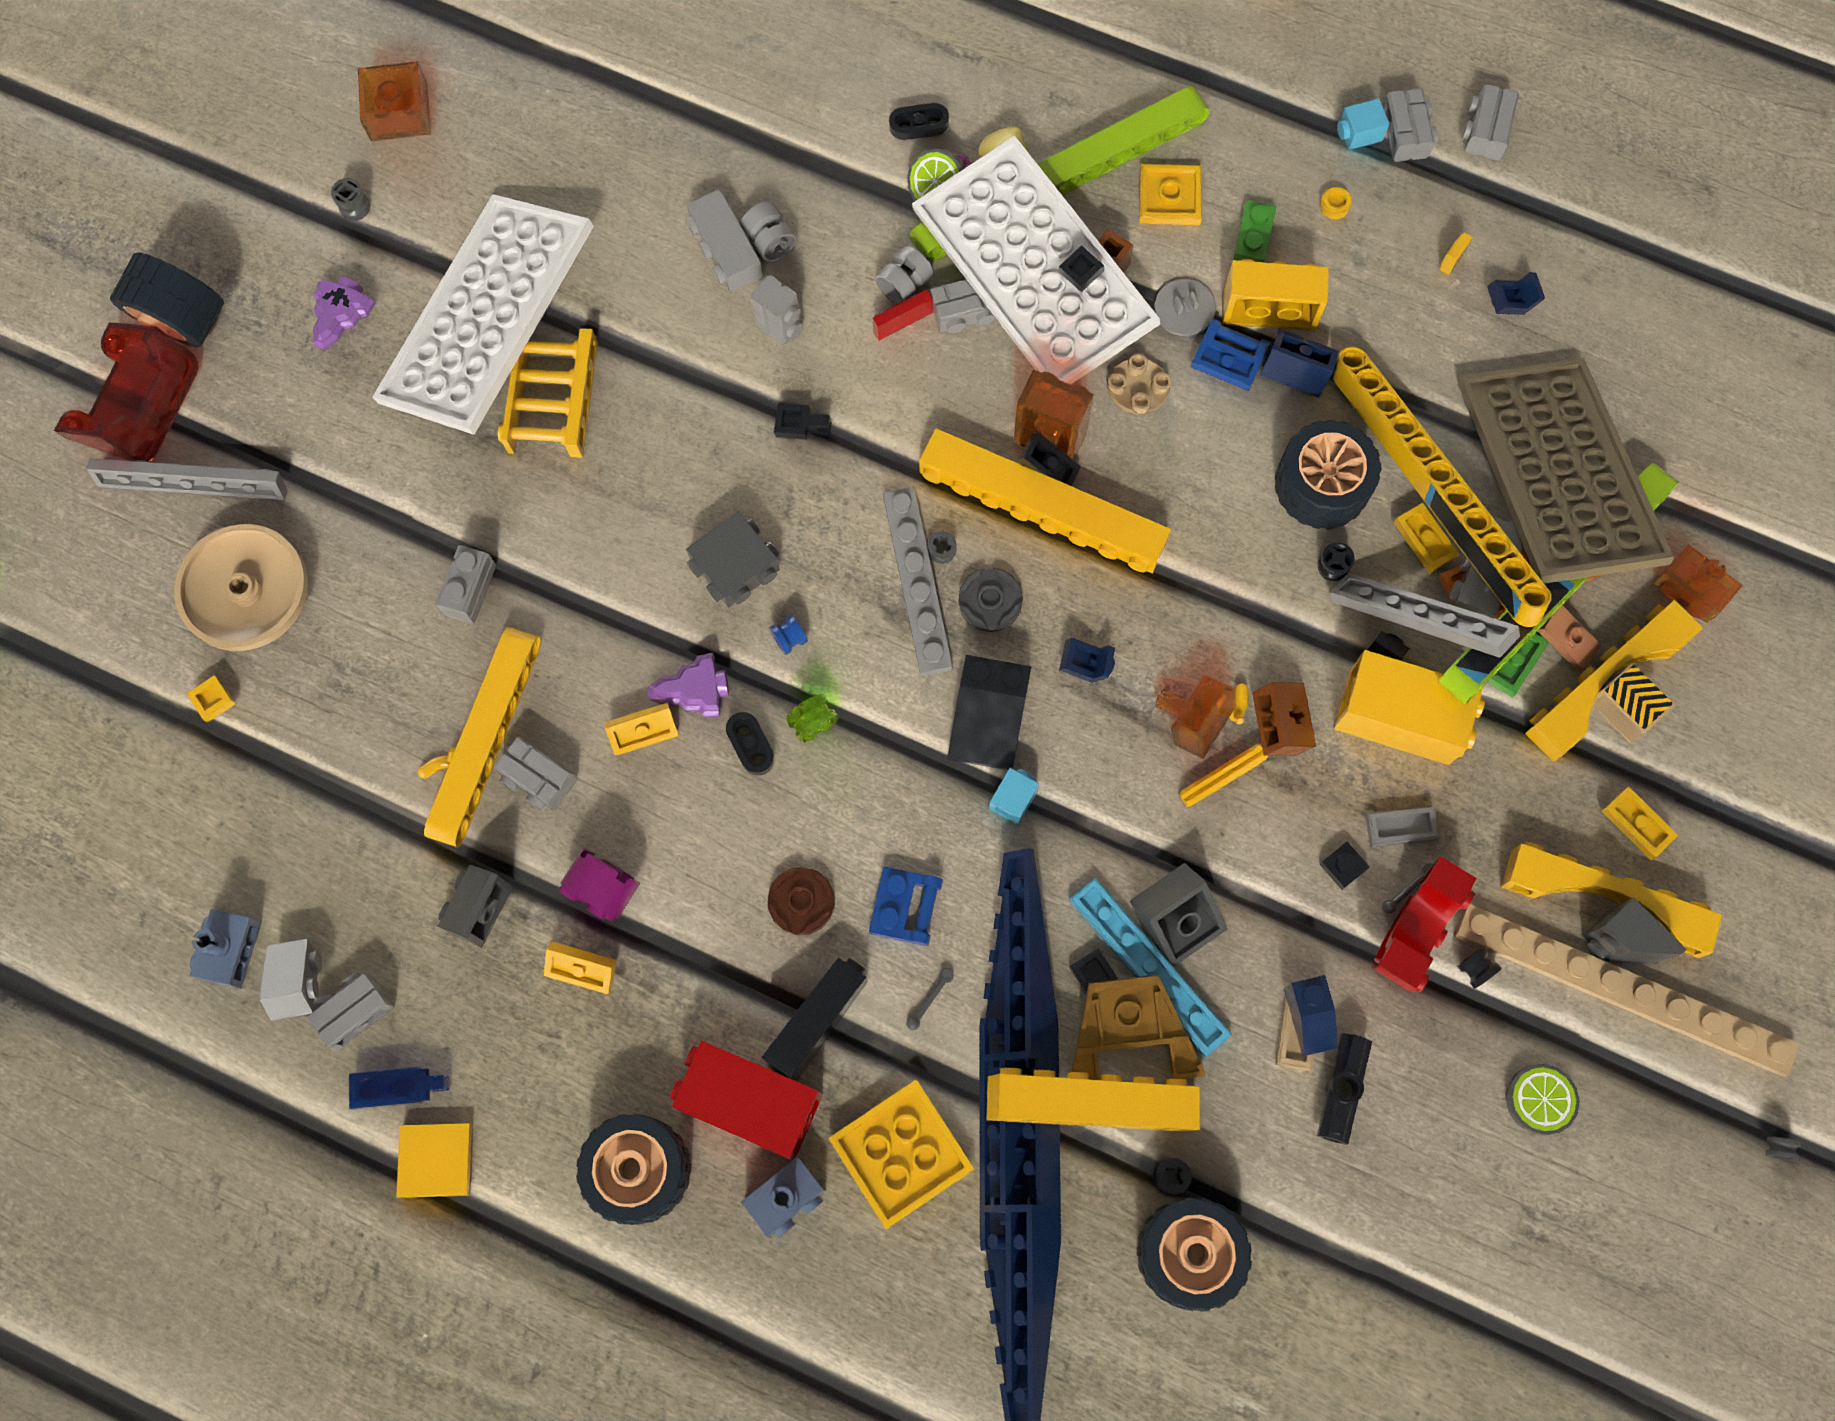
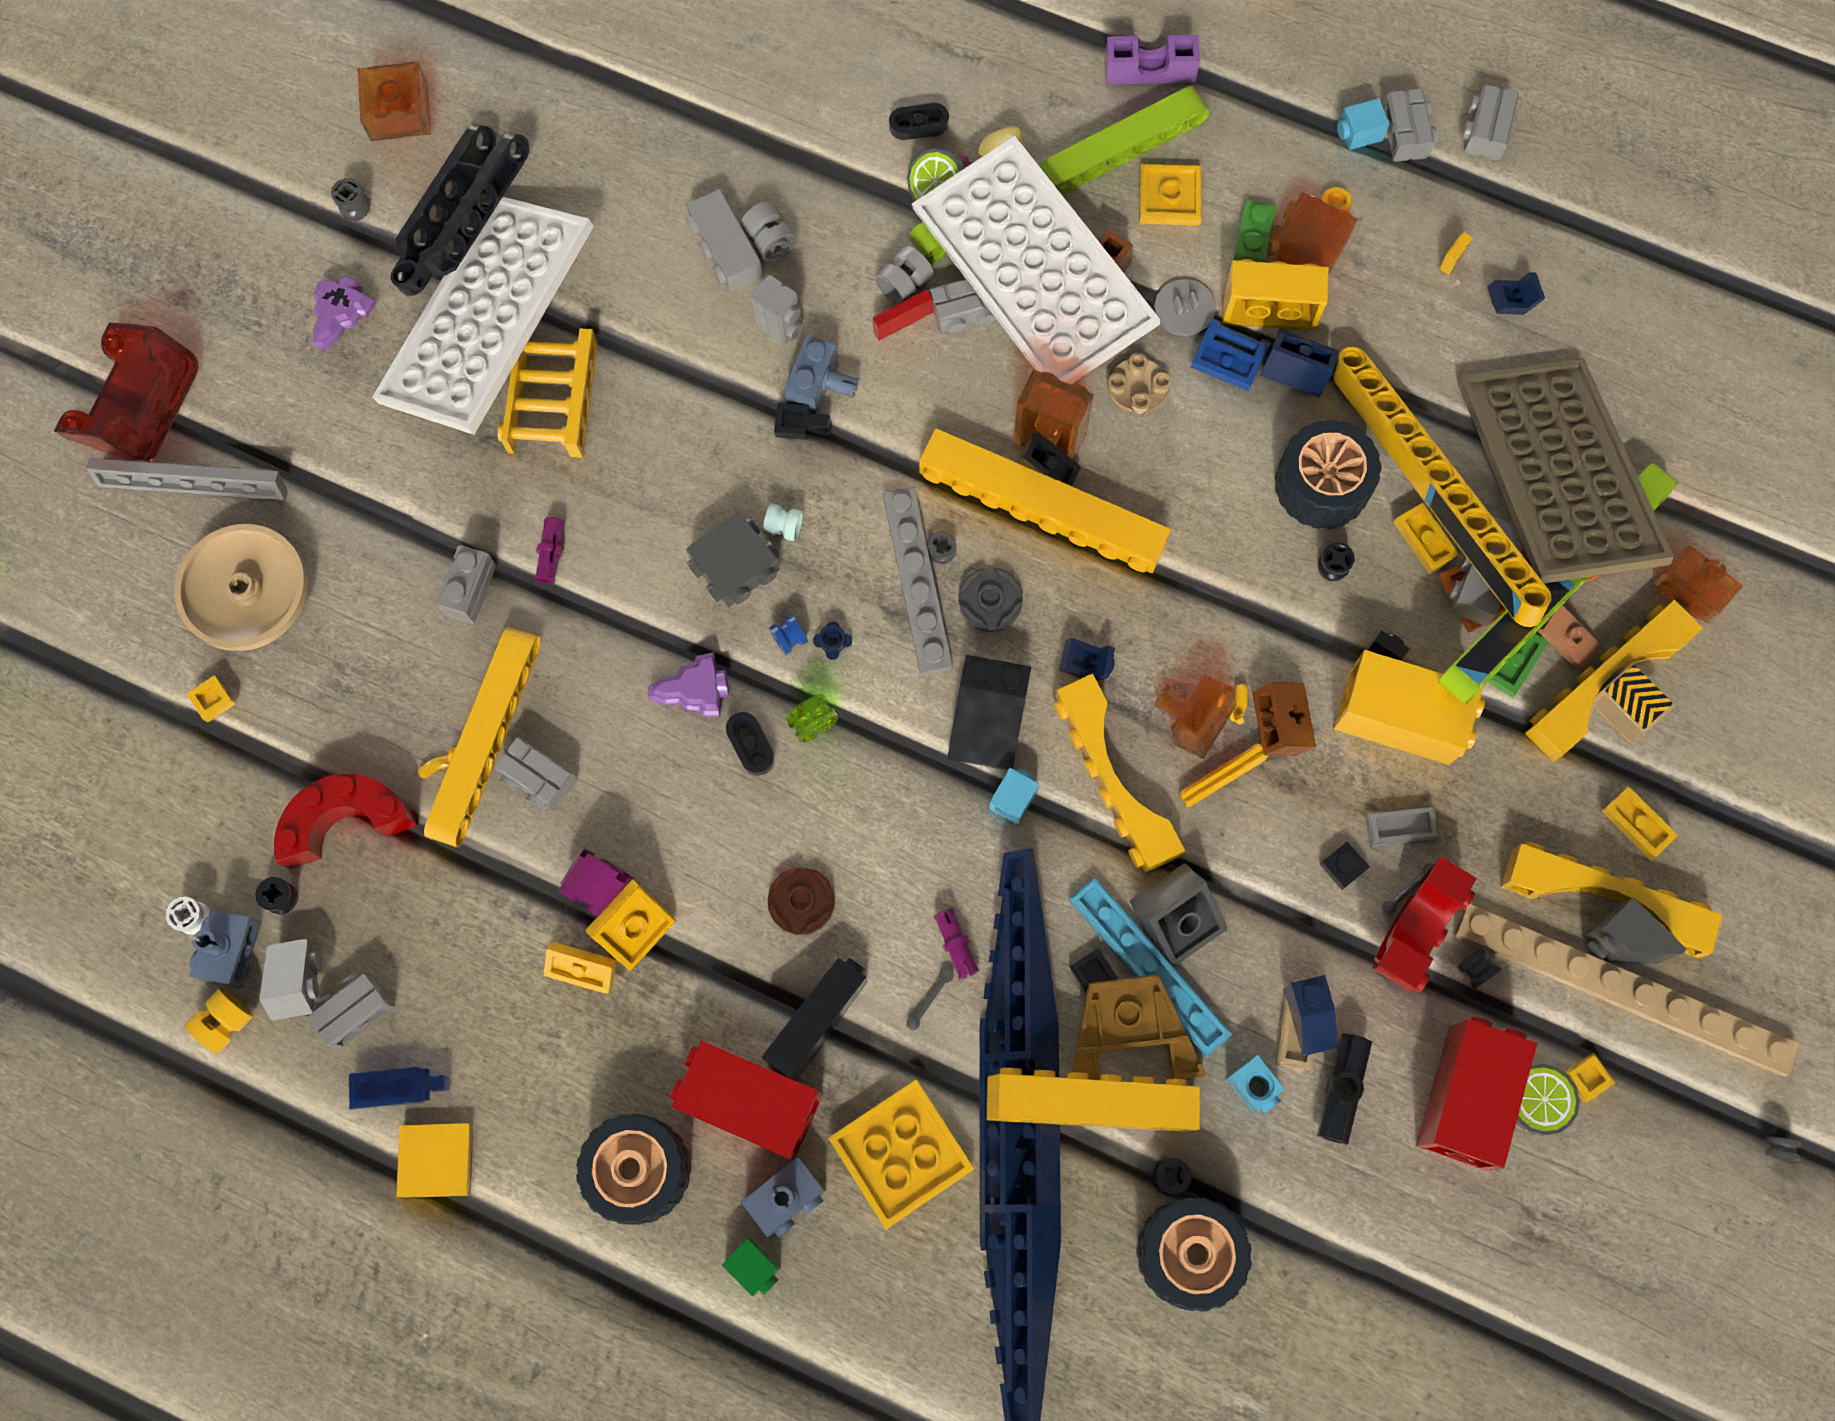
(167, 298): black wheel -> none
(192, 918): none -> white wheel
(223, 1008): none -> yellow wheel
(284, 898): none -> black wheel
(329, 800): none -> red brick
(469, 169): none -> black piece
(474, 905): dark grey slope -> none
(549, 550): none -> magenta pin
(630, 925): none -> yellow tile
(641, 729): yellow plate -> none
(752, 1268): none -> green brick
(783, 522): none -> light aqua wheel
(816, 374): none -> sand blue brick
(831, 631): none -> dark blue plate
(894, 904): blue plate -> none
(956, 943): none -> magenta pin
(1081, 268): black plate -> none
(1149, 835): none -> yellow arch
(1172, 63): none -> medium lavender arch
(1240, 1083): none -> medium azure brick
(1311, 233): none -> clear orange brick
(1425, 614): light grey plate -> none
(1477, 1094): none -> red brick
(1589, 1077): none -> yellow tile

